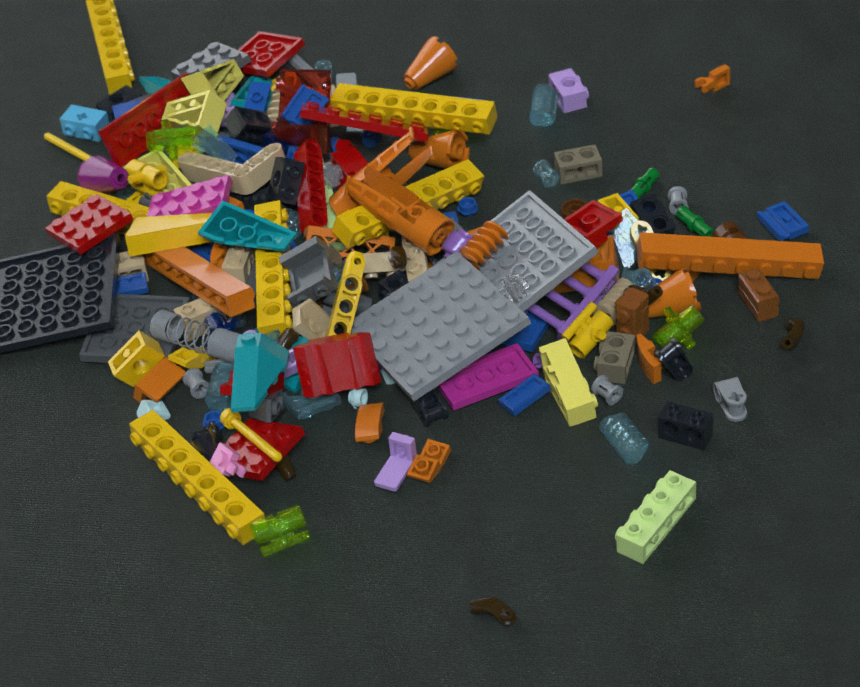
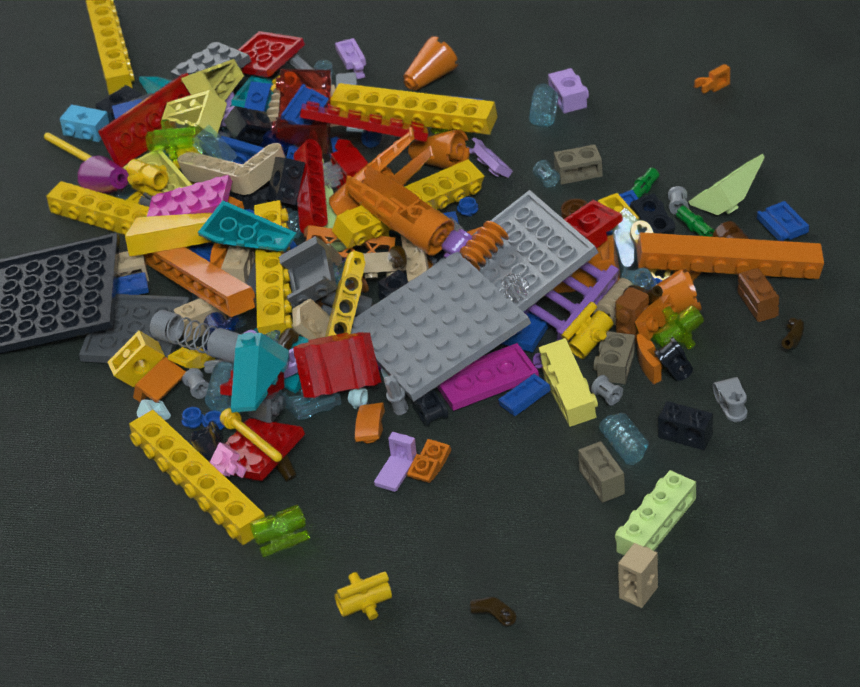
(89, 223): red plate -> none
(192, 417): none -> blue plate
(351, 56): none -> lavender plate
(363, 594): none -> yellow pin
(395, 395): none -> light grey axle
(490, 159): none -> lavender plate
(601, 471): none -> dark tan brick
(638, 575): none -> tan brick
(653, 317): none -> orange slope
(728, 191): none -> yellowish green wedge

